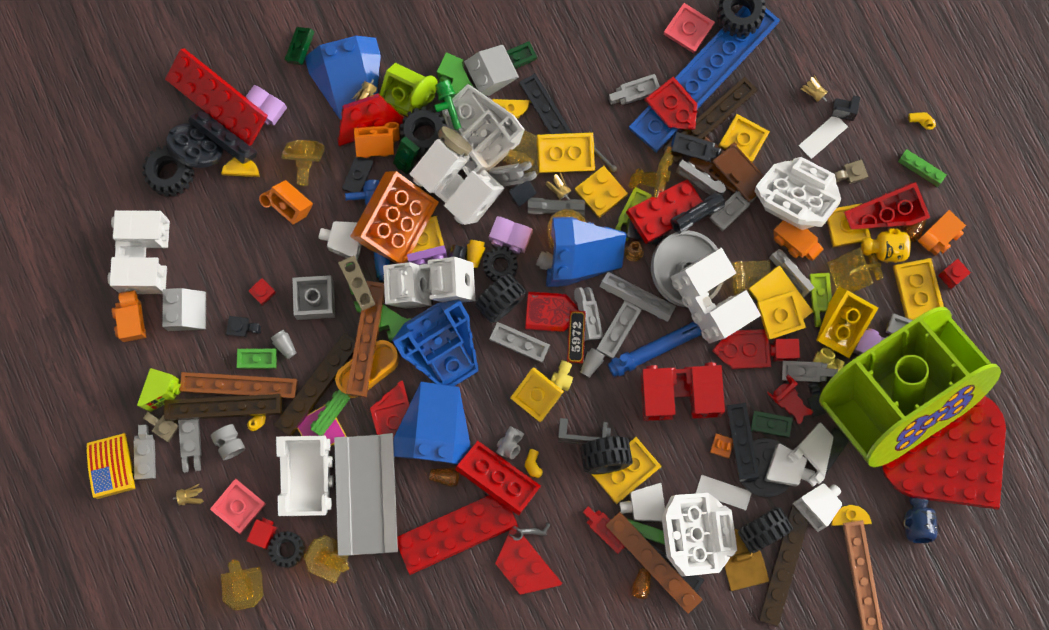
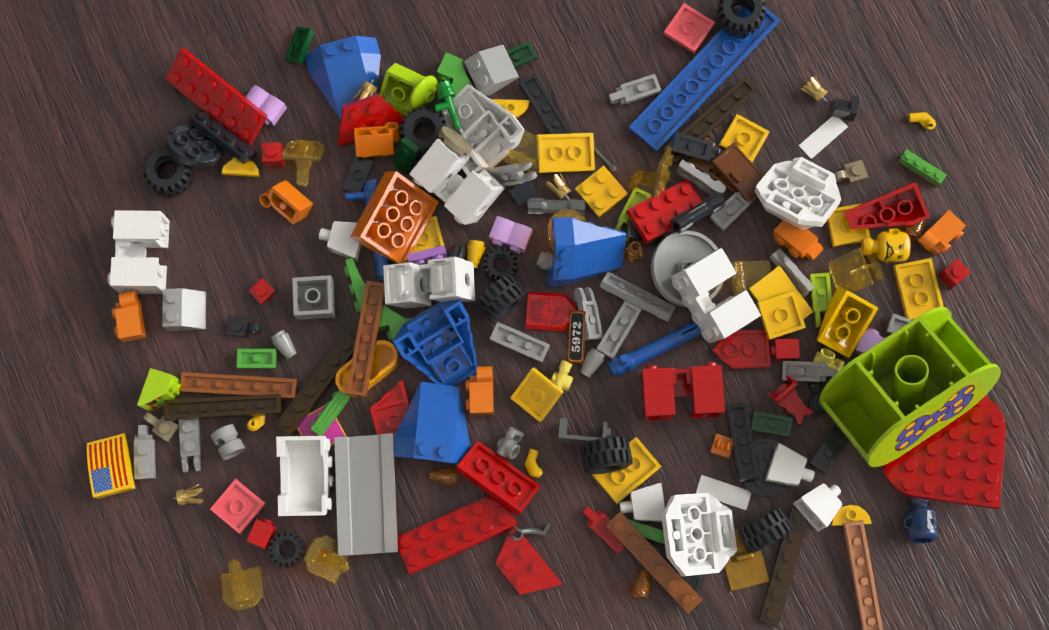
(272, 155): none -> red brick
(357, 282): dark tan leg -> none
(481, 392): none -> orange hinge
(674, 105): red tile -> none
(816, 449): white flag -> none

